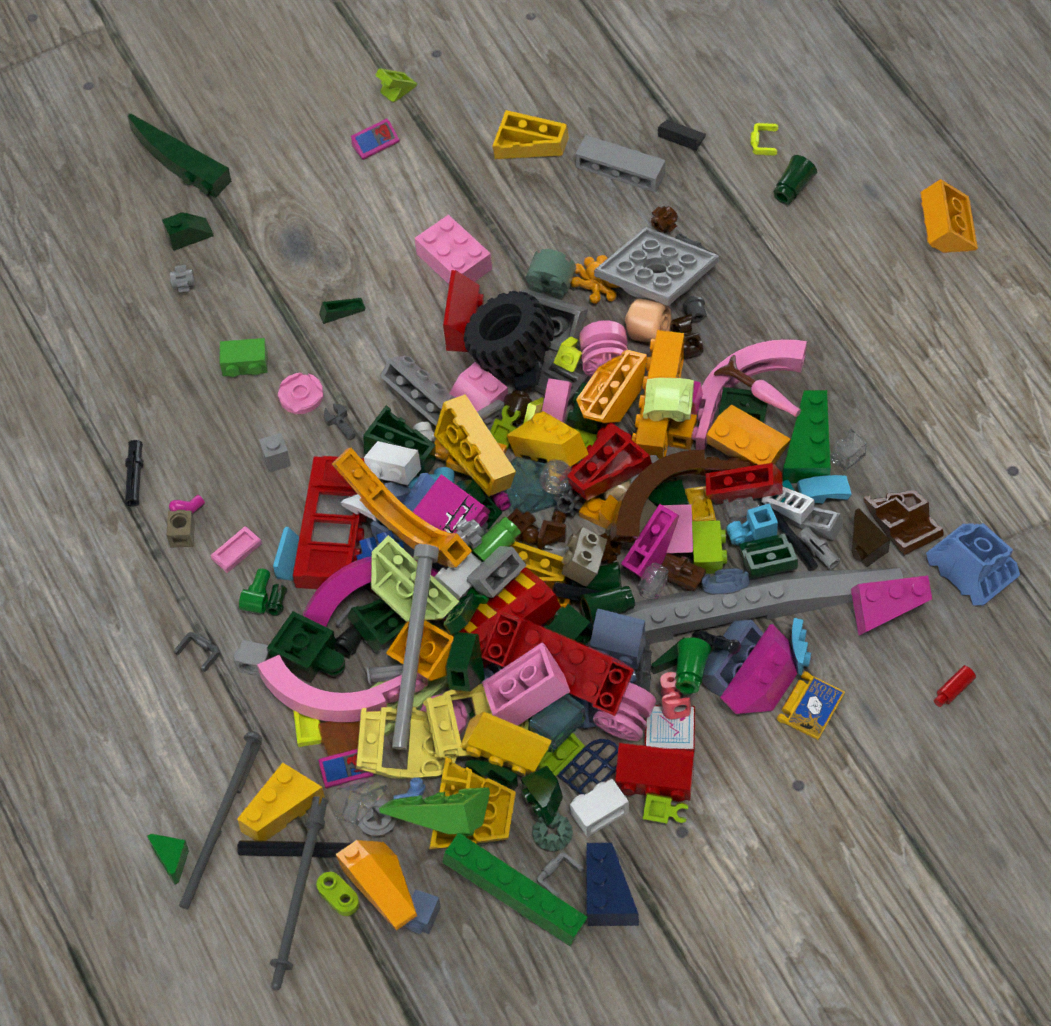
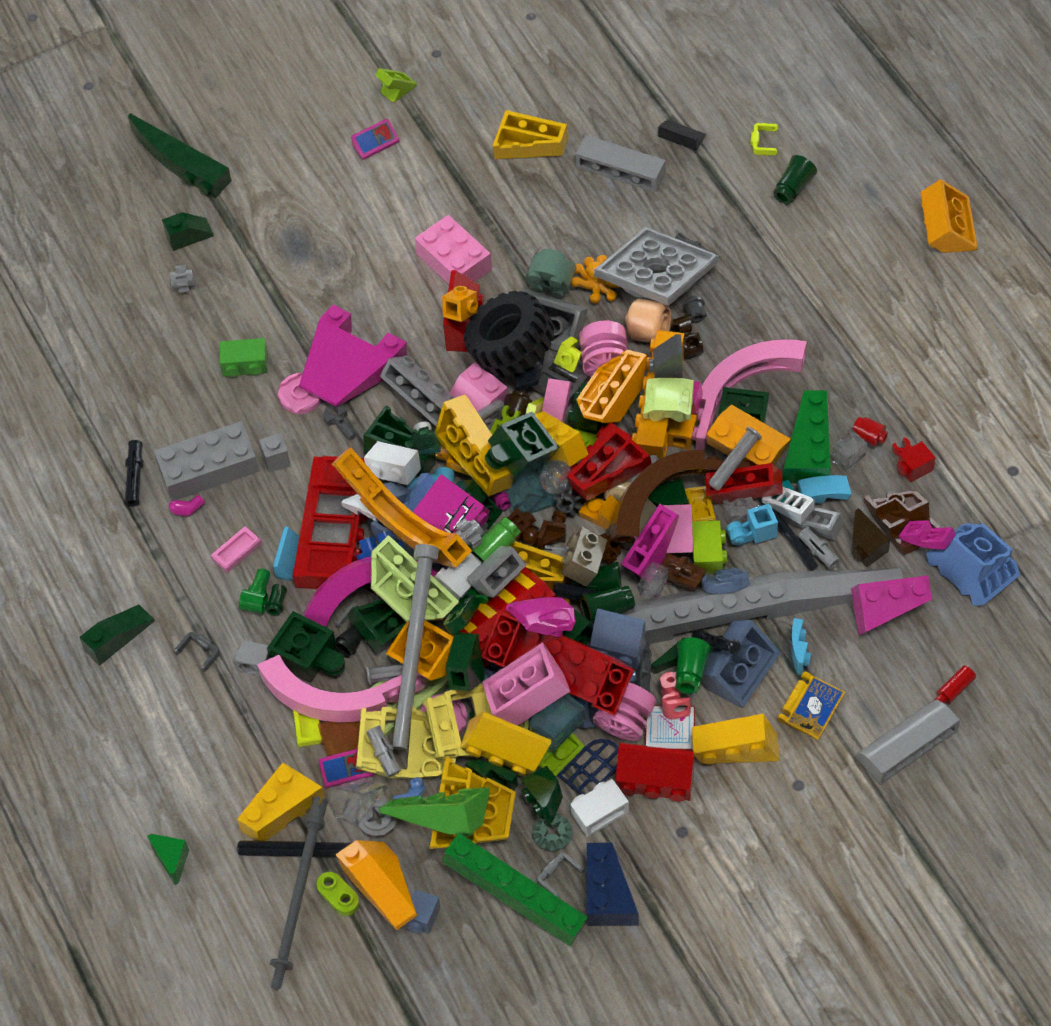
(114, 633): none -> dark green slope
(180, 536): dark tan brick -> none
(206, 461): none -> light grey brick
(235, 786): dark grey bar -> none
(339, 309): dark green piece -> none
(343, 364): none -> dark pink wedge
(383, 751): none -> light grey pin
(426, 442): none -> clear green tile
(459, 303): none -> light orange brick
(520, 445): none -> dark green brick
(544, 615): none -> dark pink slope
(659, 809): lime plate -> none
(664, 219): reddish brown gear -> none
(668, 359): none -> dark grey slope
(734, 458): none -> light grey axle
(736, 741): none -> yellow wedge
(759, 388): bright pink piece -> none
(762, 676): dark pink wedge -> none
(768, 556): dark green brick -> none
(870, 431): none -> red brick
(909, 741): none -> light grey brick
(914, 460): none -> red brick
(923, 535): none -> dark pink slope

